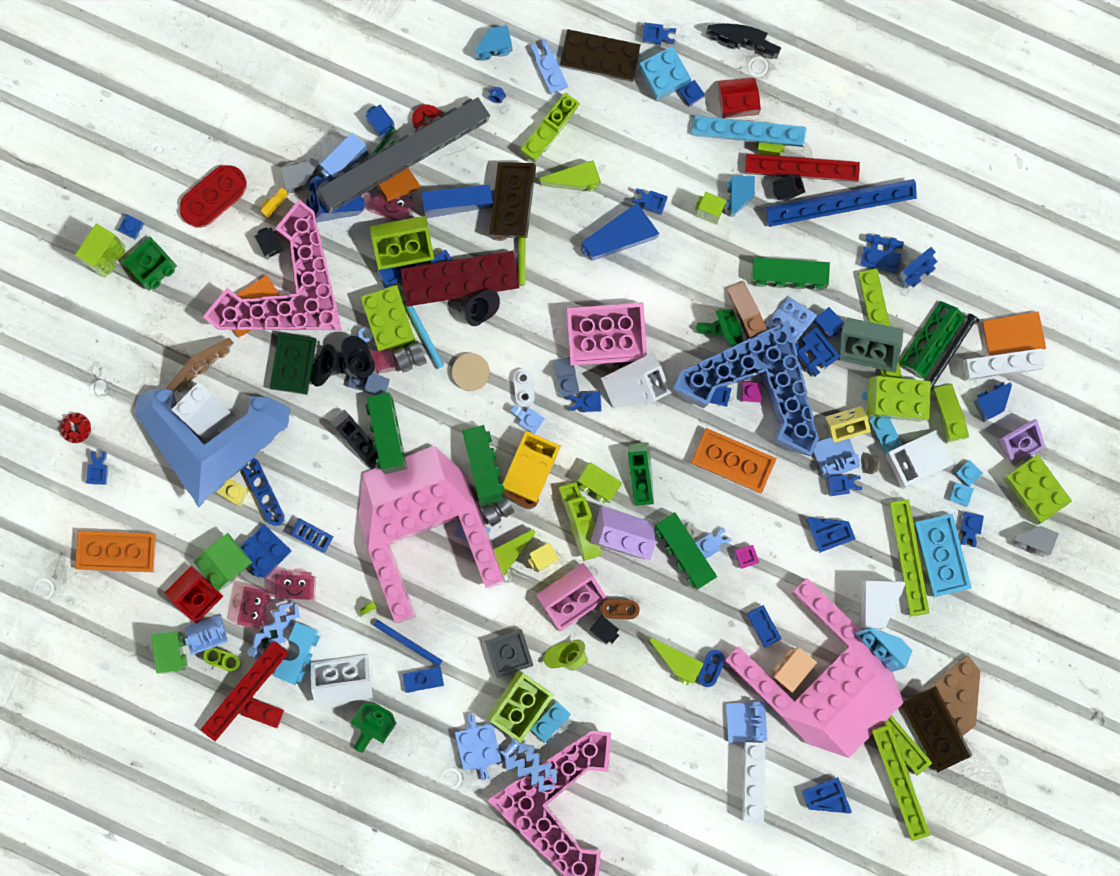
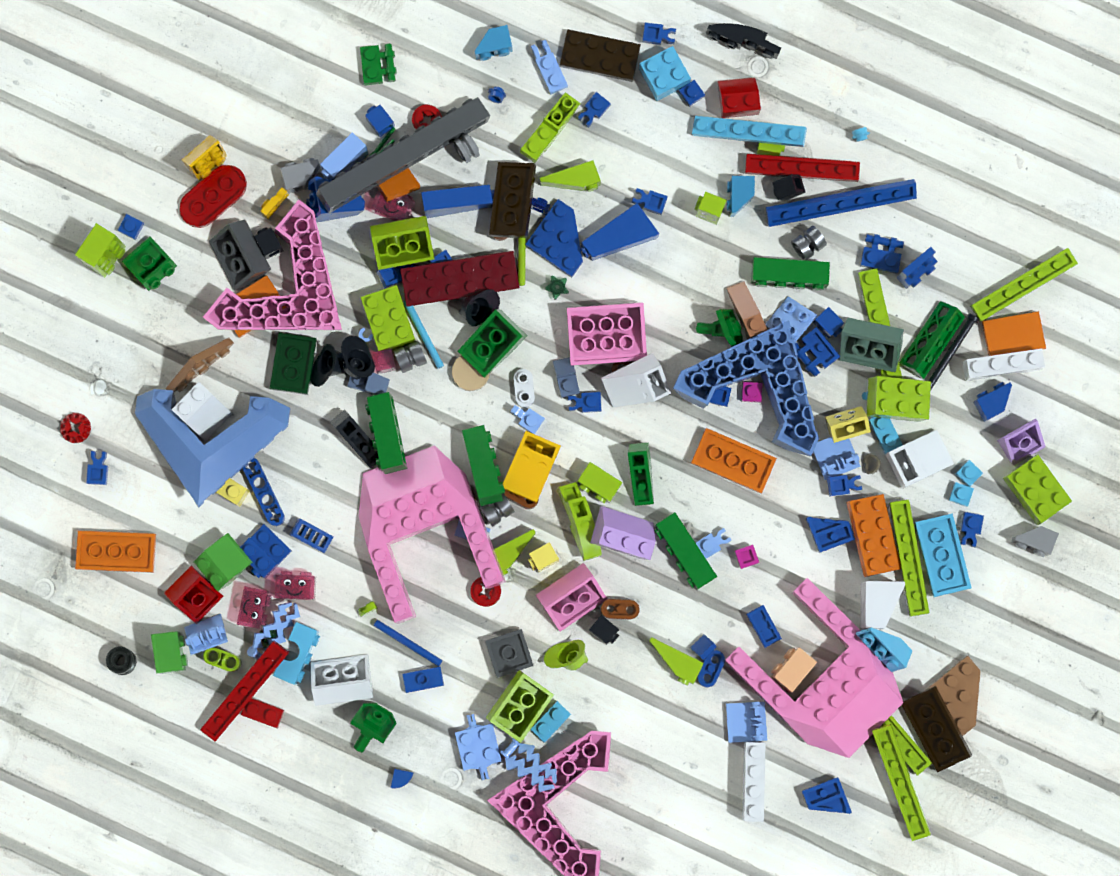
(112, 659): none -> pearl dark grey wheel
(205, 157): none -> yellow slope
(239, 254): none -> dark grey slope
(371, 64): none -> green plate
(401, 778): none -> blue tile
(466, 148): none -> light grey wheel
(483, 600): none -> red gear
(492, 342): none -> green slope
(540, 205): none -> clear blue plate
(552, 287): none -> clear green plate
(558, 239): none -> blue plate
(595, 108): none -> blue plate
(703, 647): none -> blue tile
(810, 242): none -> flat silver wheel
(860, 134): none -> medium azure plate
(873, 535): none -> orange plate
(950, 414): lime slope -> none
(1024, 284): none -> lime plate

